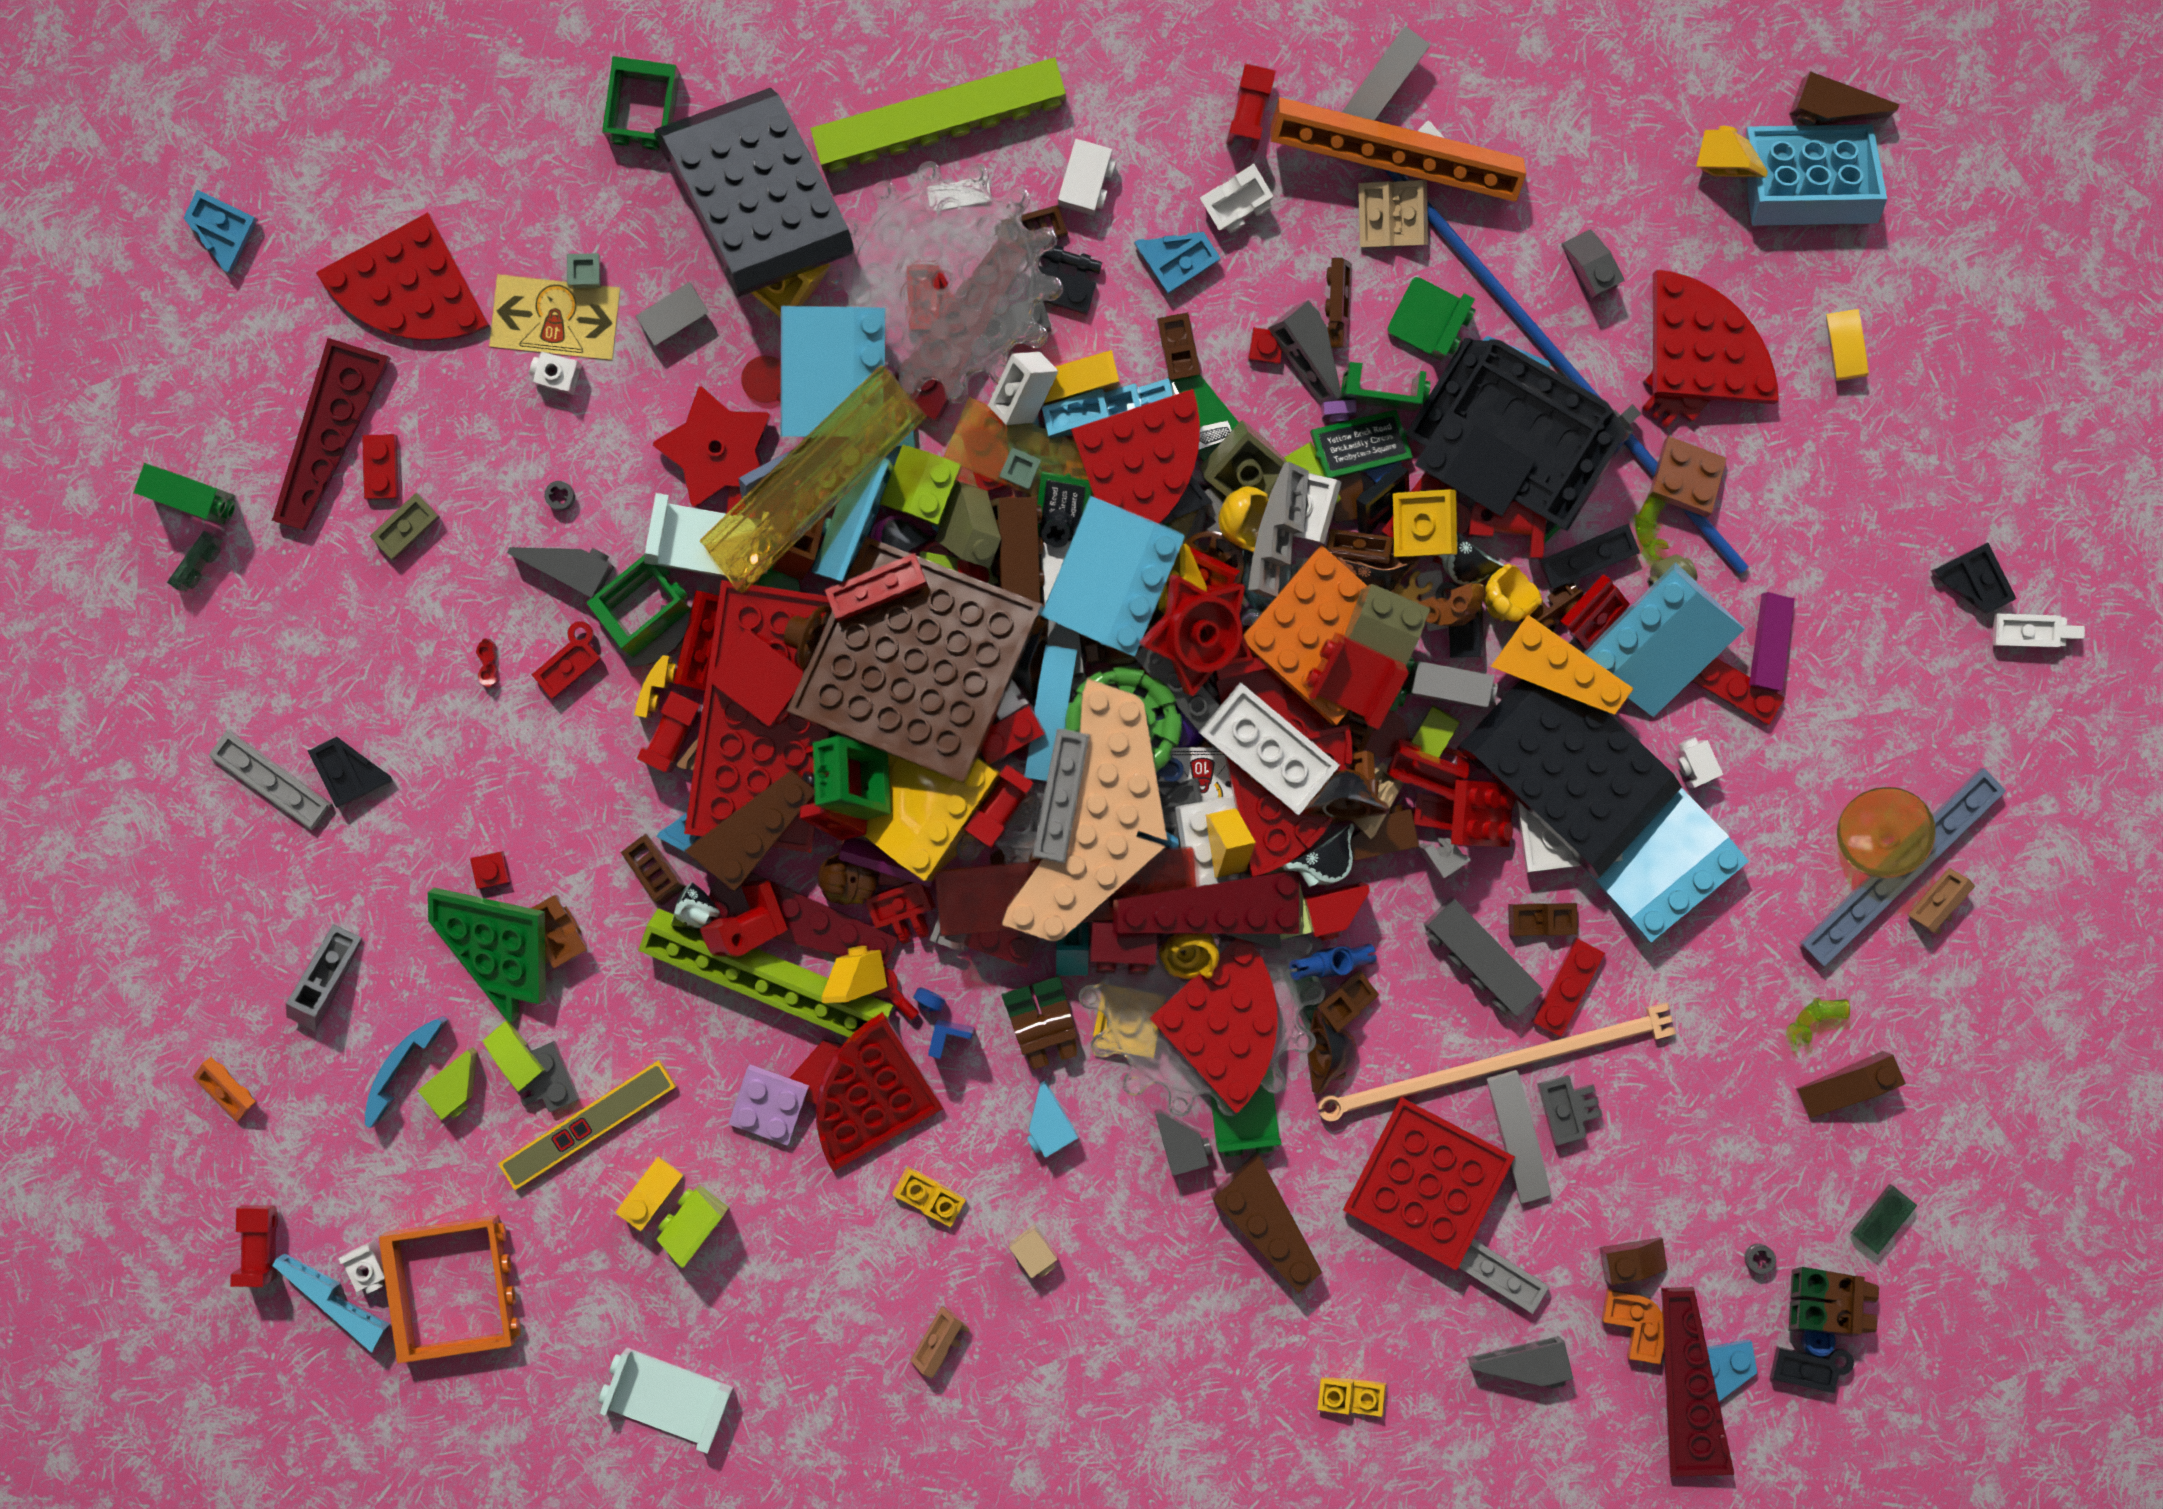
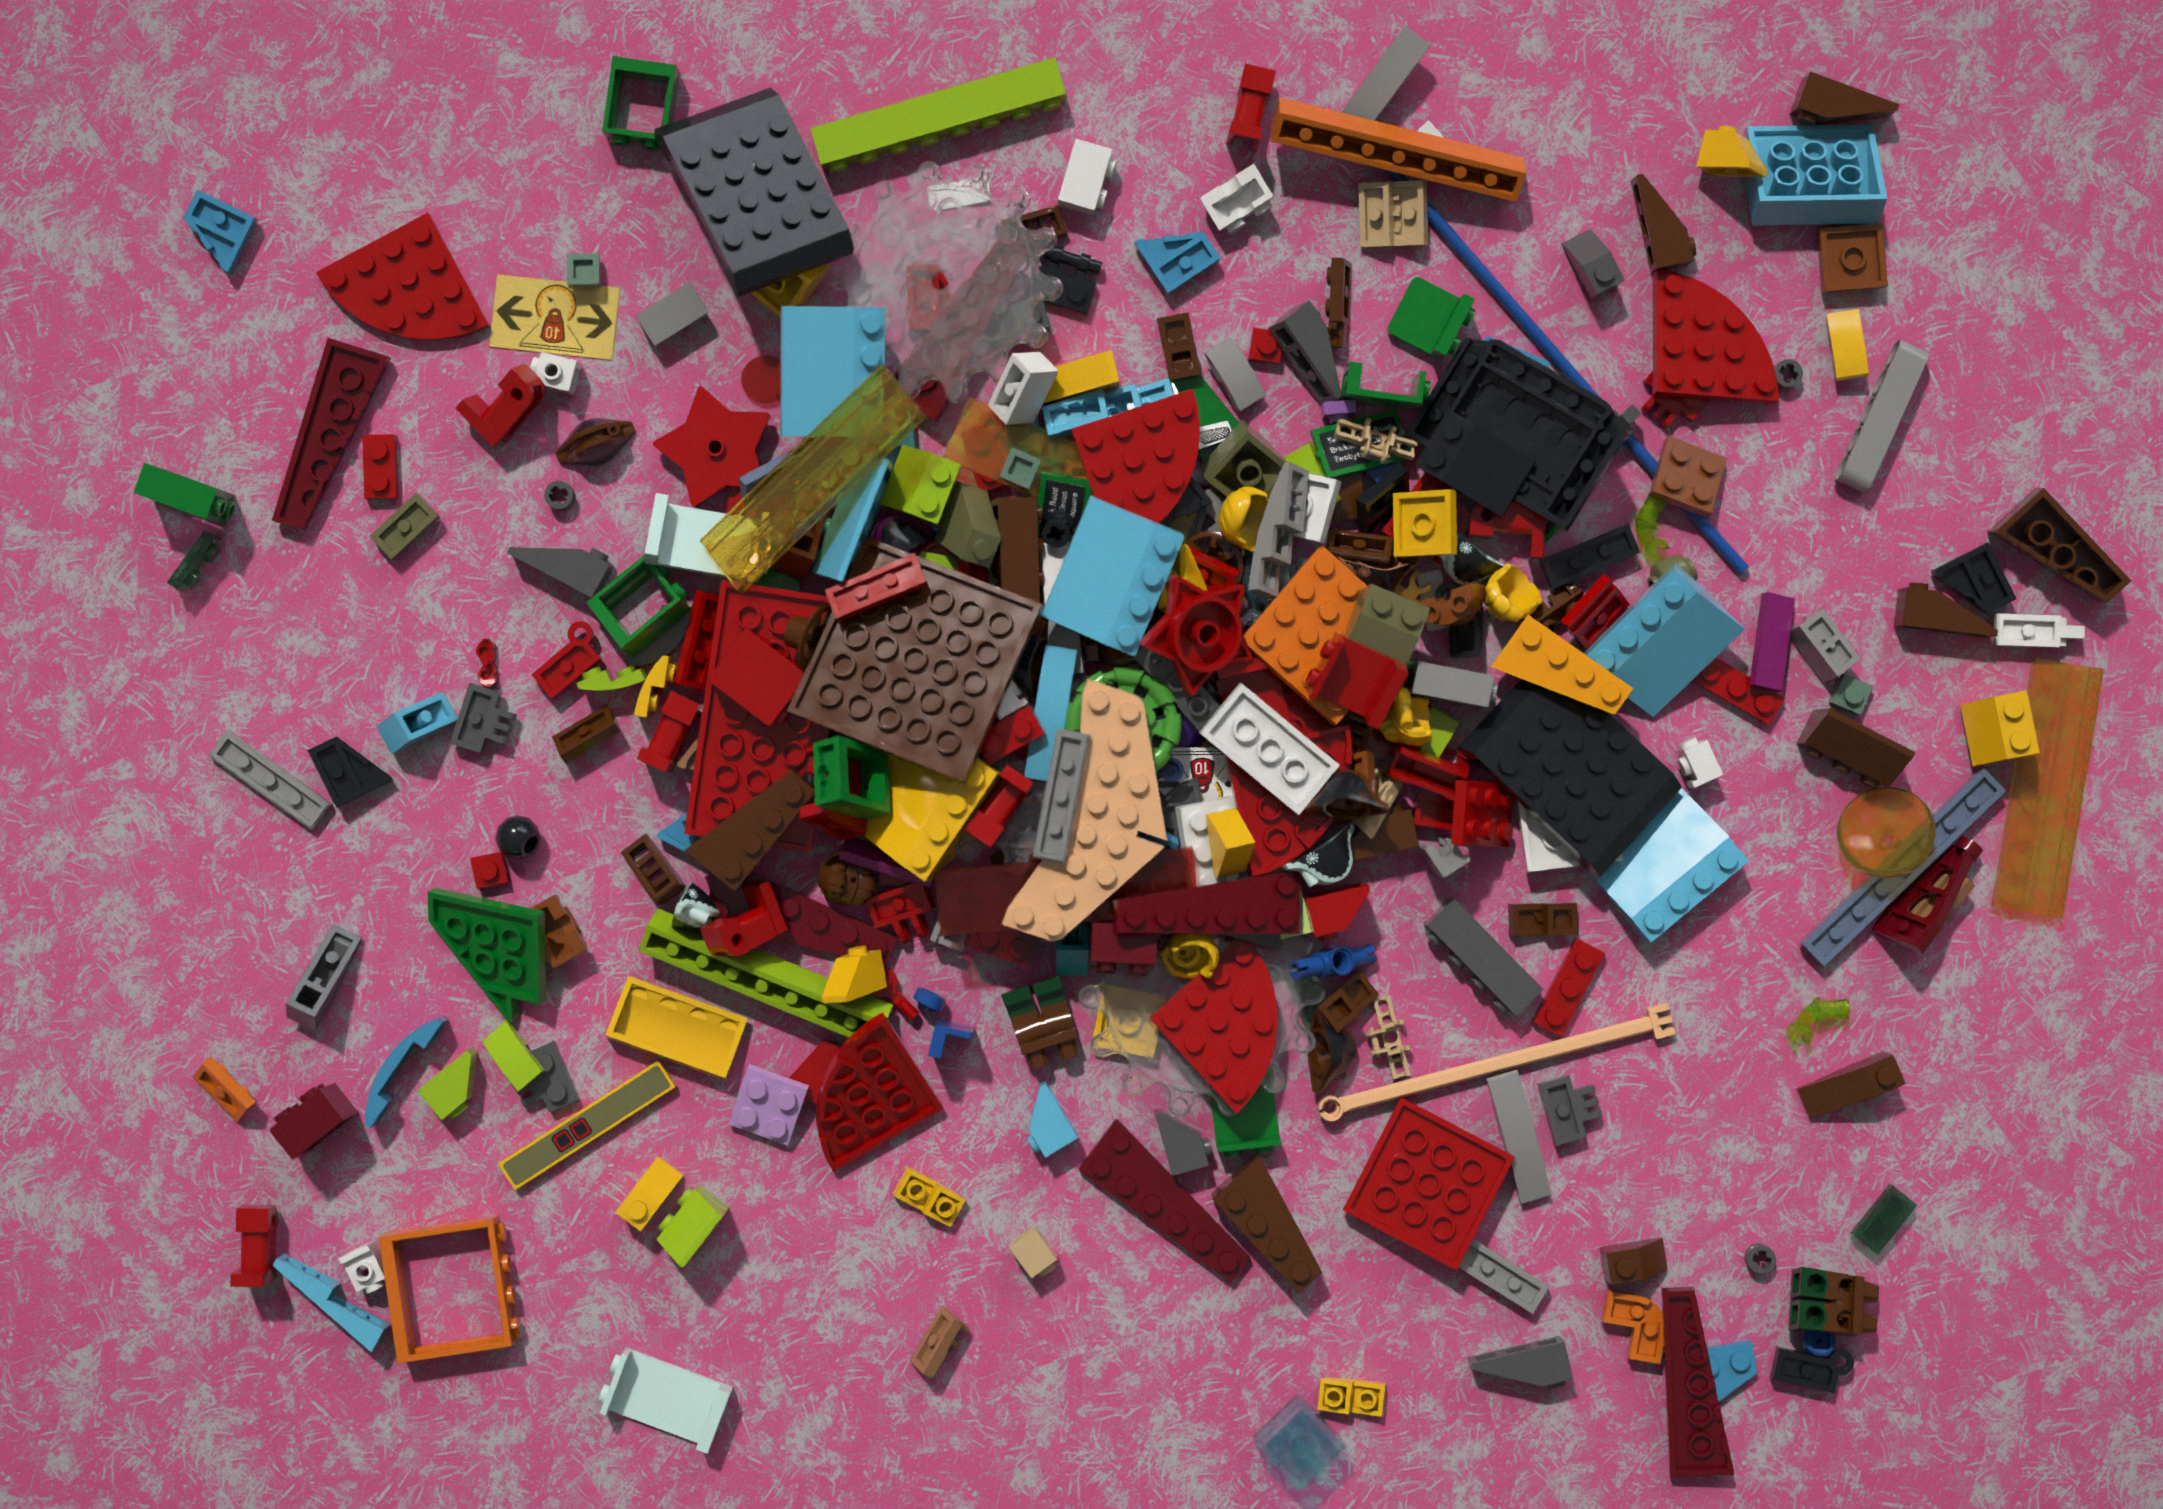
(308, 1124): none -> dark red brick
(416, 722): none -> medium azure slope
(480, 719): none -> dark grey hinge
(508, 409): none -> red piece
(517, 837): none -> black piece
(586, 734): none -> reddish brown plate
(595, 441): none -> reddish brown hat
(604, 680): none -> lime slope
(676, 1028): none -> yellow slope
(1144, 1185): none -> dark red wing
(1235, 373): none -> light grey slope
(1299, 1441): none -> clear light blue brick
(1383, 1029): none -> tan piece
(1384, 449): none -> tan piece
(1408, 720): none -> yellow hair
(1663, 233): none -> reddish brown slope
(1795, 369): none -> dark grey bush
(1823, 645): none -> light grey hinge
(1851, 694): none -> sand green plate
(1852, 258): none -> dark orange plate
(1853, 748): none -> reddish brown slope
(1881, 416): none -> light grey beam
(1917, 931): none -> dark red plate
(1935, 612): none -> reddish brown slope
(1999, 728): none -> yellow slope
(2048, 790): none -> clear yellow plate
(2057, 542): none -> reddish brown wedge

